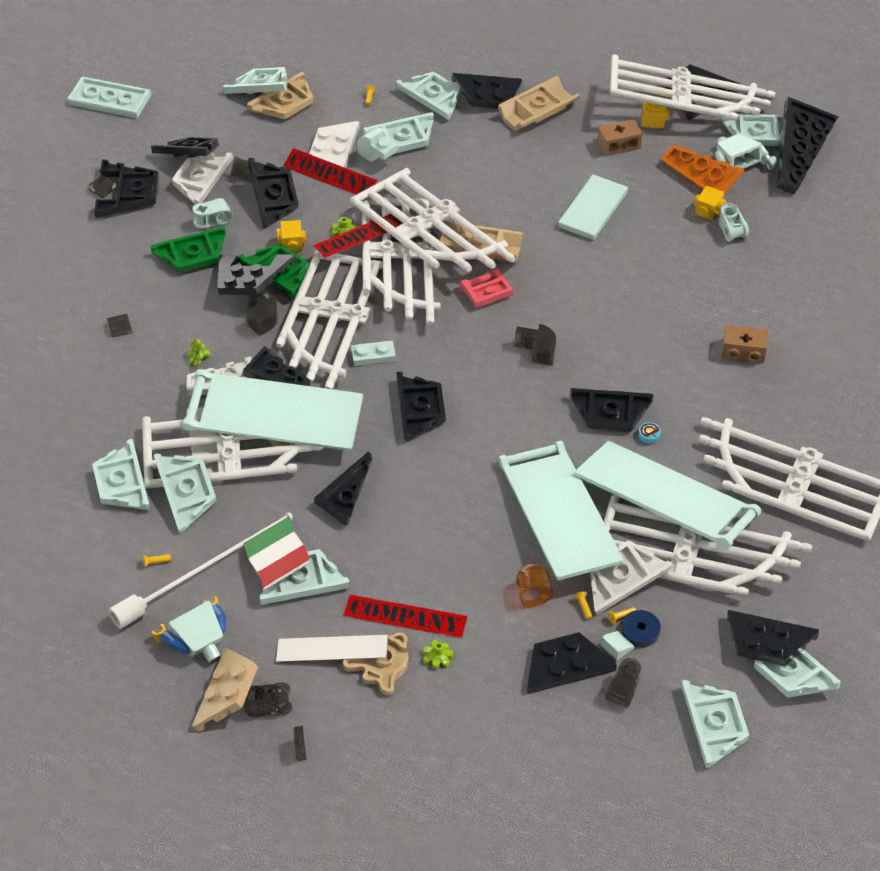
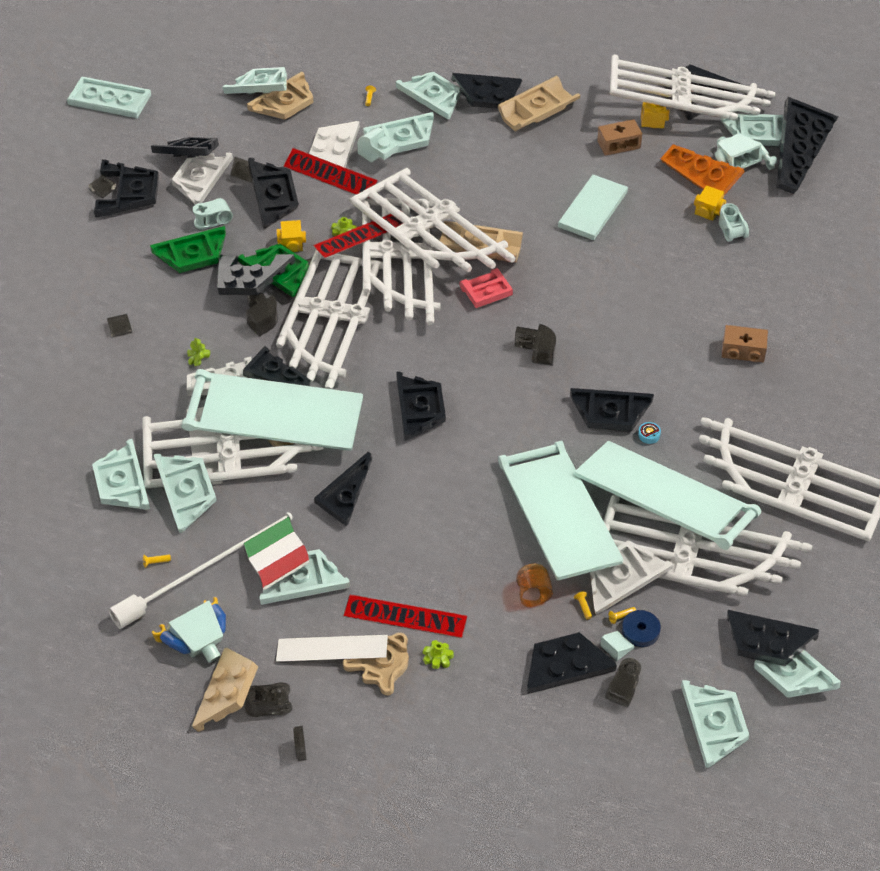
(373, 353): light aqua plate -> none

